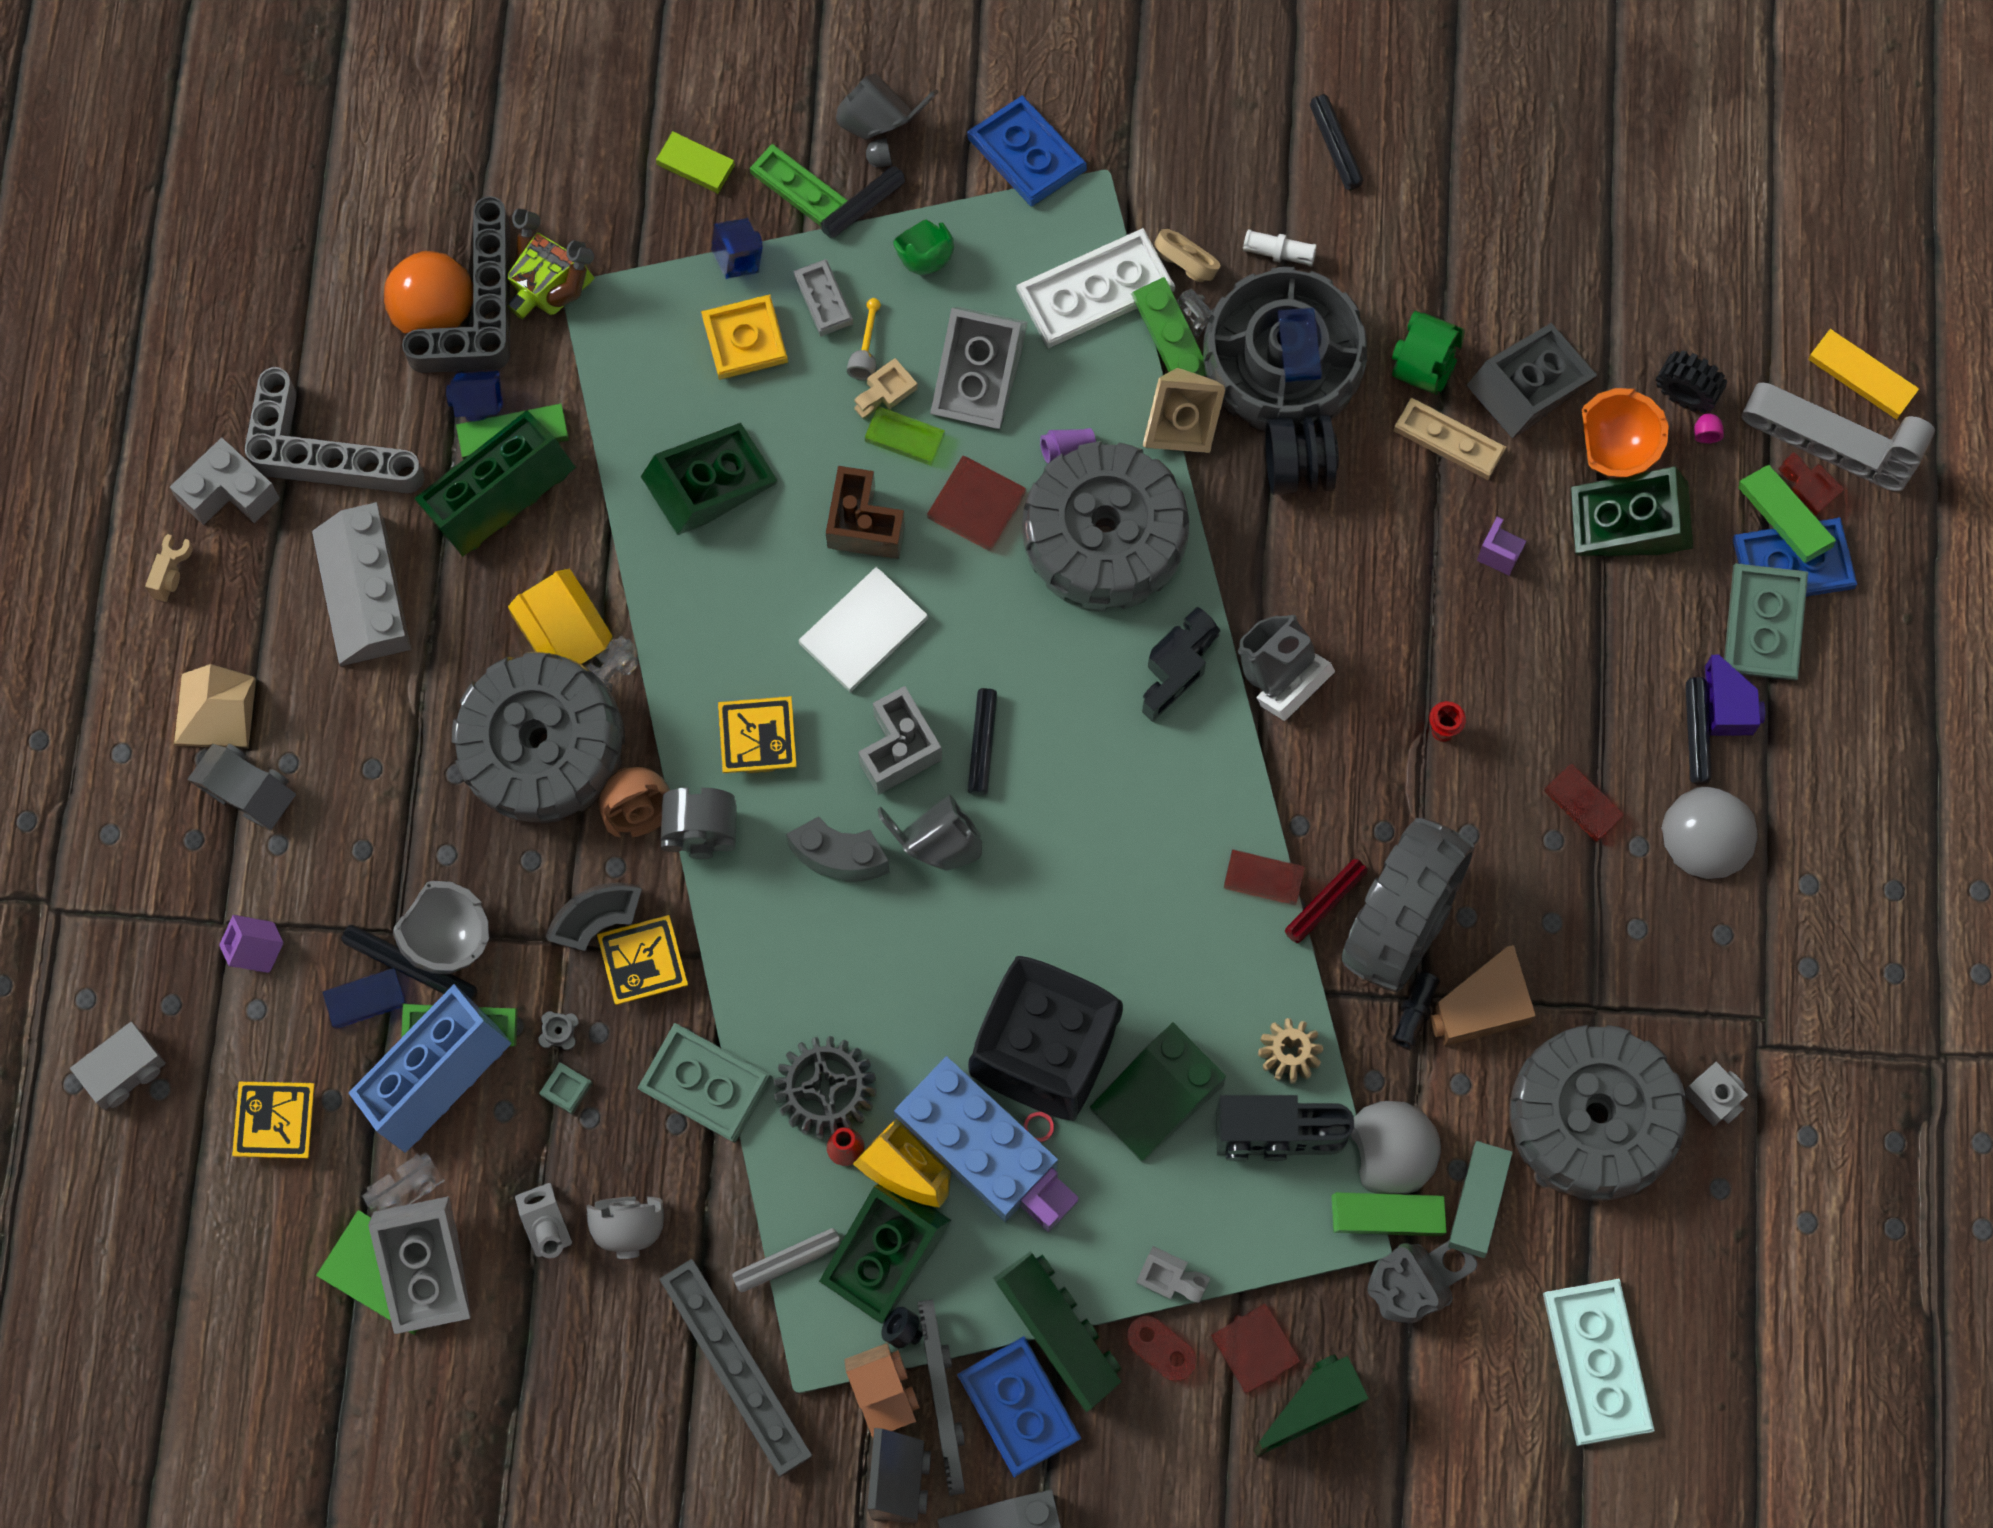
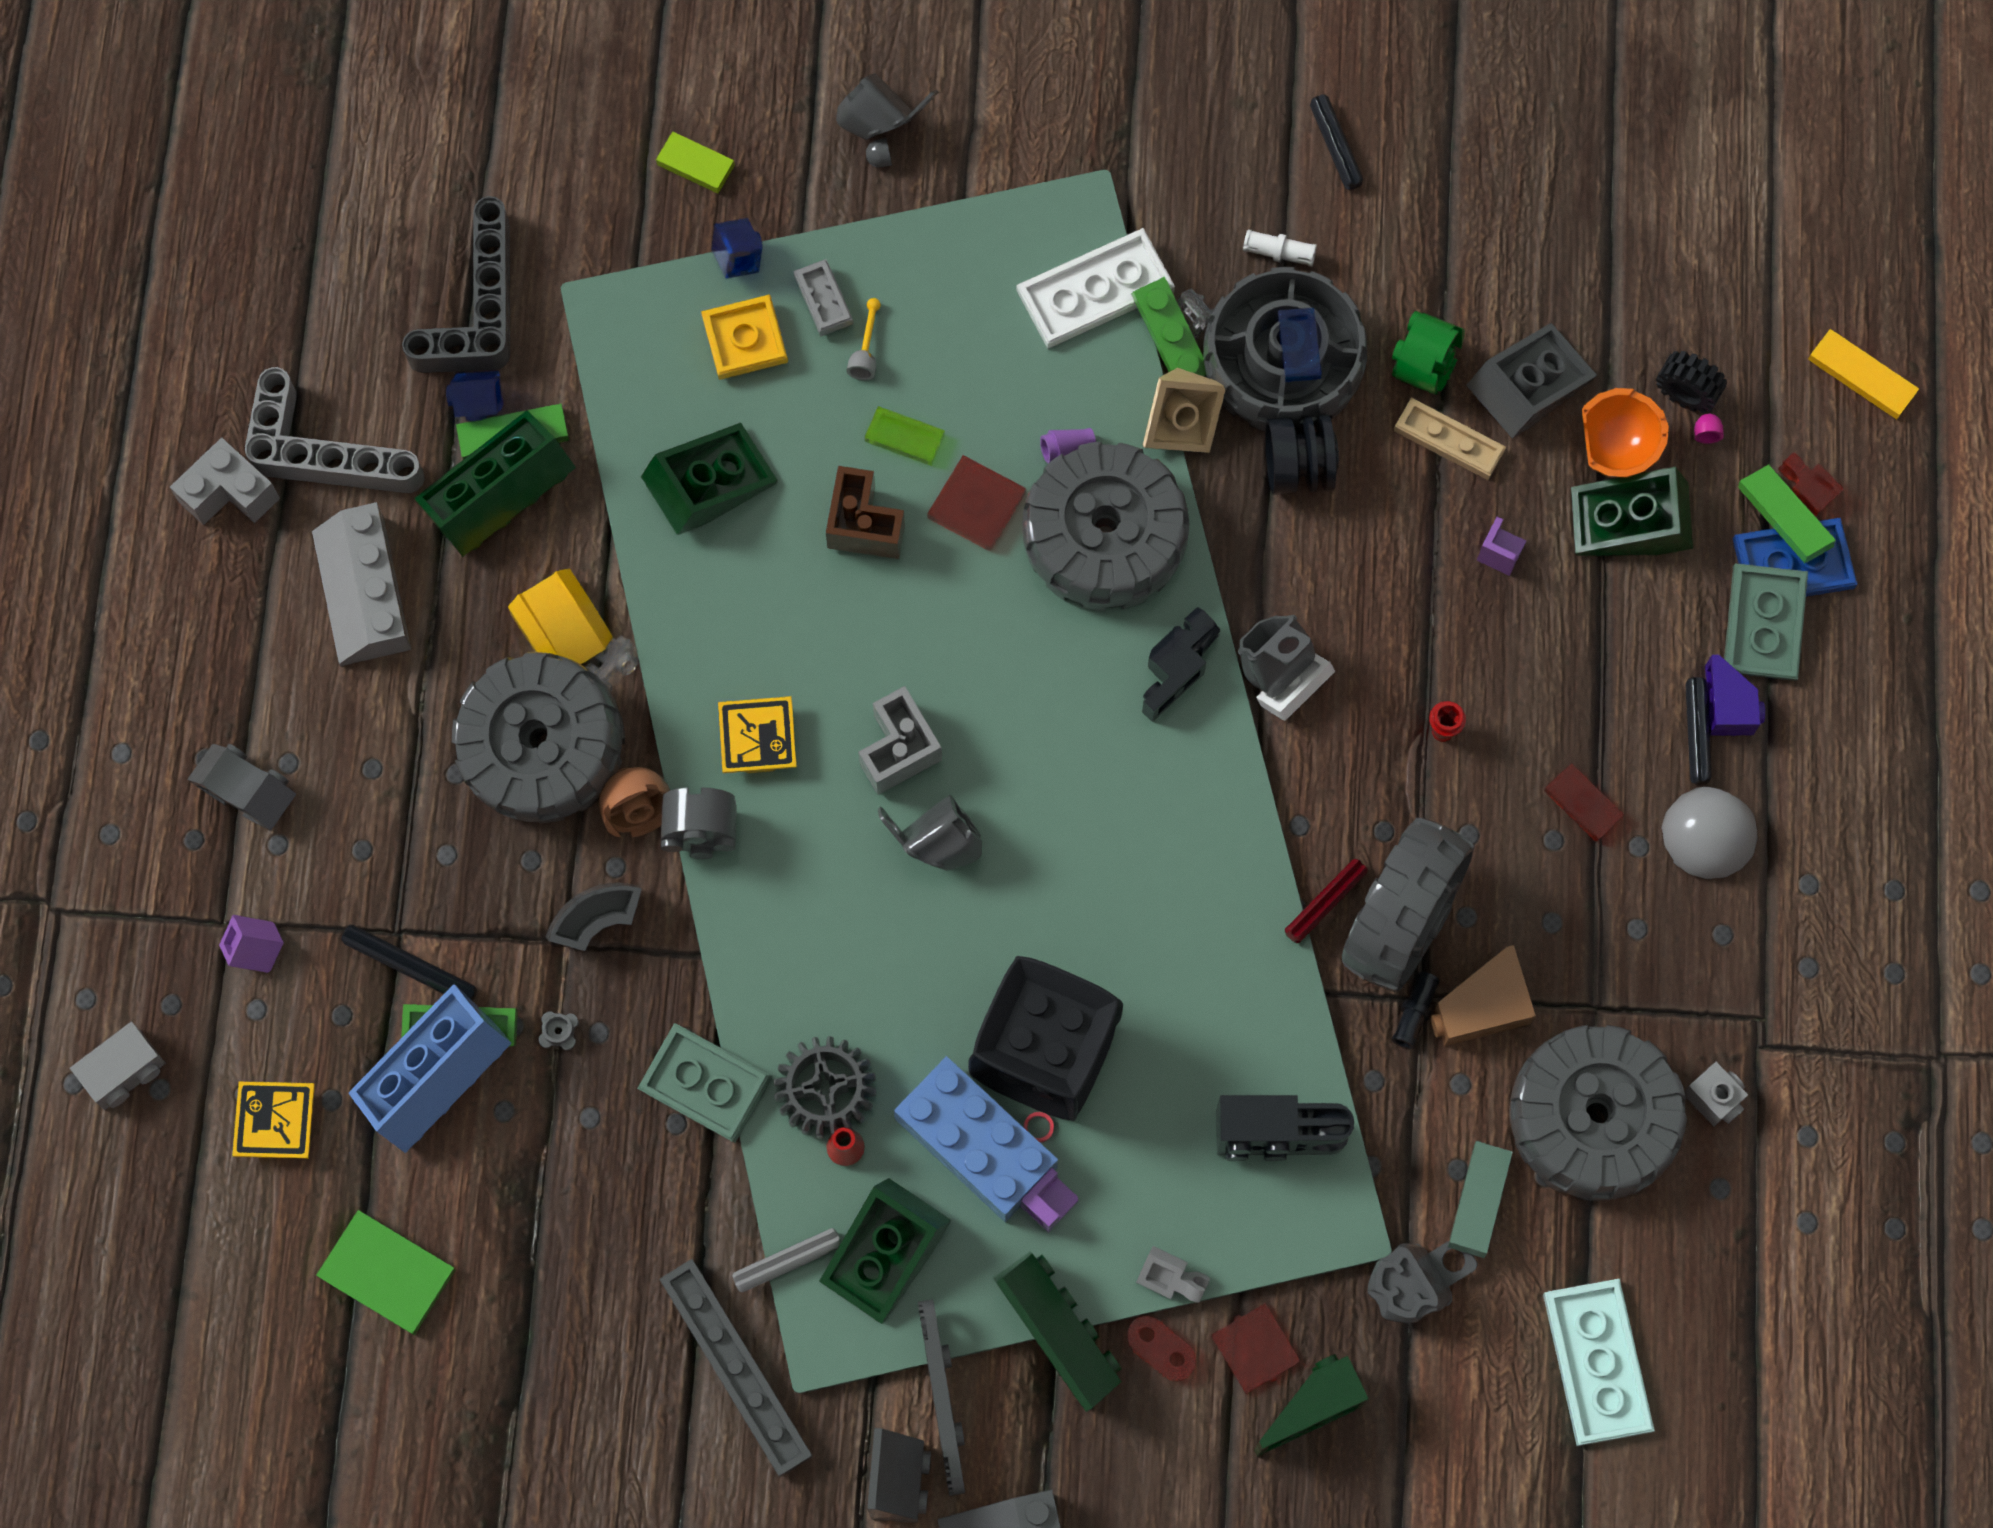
(164, 573): tan plate -> none
(215, 708): tan slope -> none
(364, 998): clear blue tile -> none
(418, 1179): clear hinge -> none
(420, 1264): light grey slope -> none
(428, 292): orange cylinder -> none
(442, 929): light grey cylinder -> none
(543, 1222): light grey bracket -> none
(544, 270): torso -> none
(565, 1088): sand green tile -> none
(625, 1224): light grey cylinder -> none
(642, 960): piece -> none
(796, 184): bright green tile -> none
(837, 853): dark grey brick -> none
(862, 202): black axle -> none
(863, 629): white tile -> none
(879, 1388): nougat brick -> none
(886, 385): tan plate -> none
(901, 1328): black tile -> none
(905, 1166): yellow slope -> none
(925, 247): green hair -> none
(978, 366): light grey slope -> none
(982, 741): black axle -> none
(1019, 1406): blue tile -> none
(1026, 150): blue tile -> none
(1158, 1092): dark green slope -> none
(1180, 250): tan plate -> none
(1264, 877): clear red plate -> none
(1291, 1037): tan gear -> none
(1388, 1214): bright green tile -> none
(1395, 1147): light grey cylinder -> none
(1839, 440): light grey beam -> none

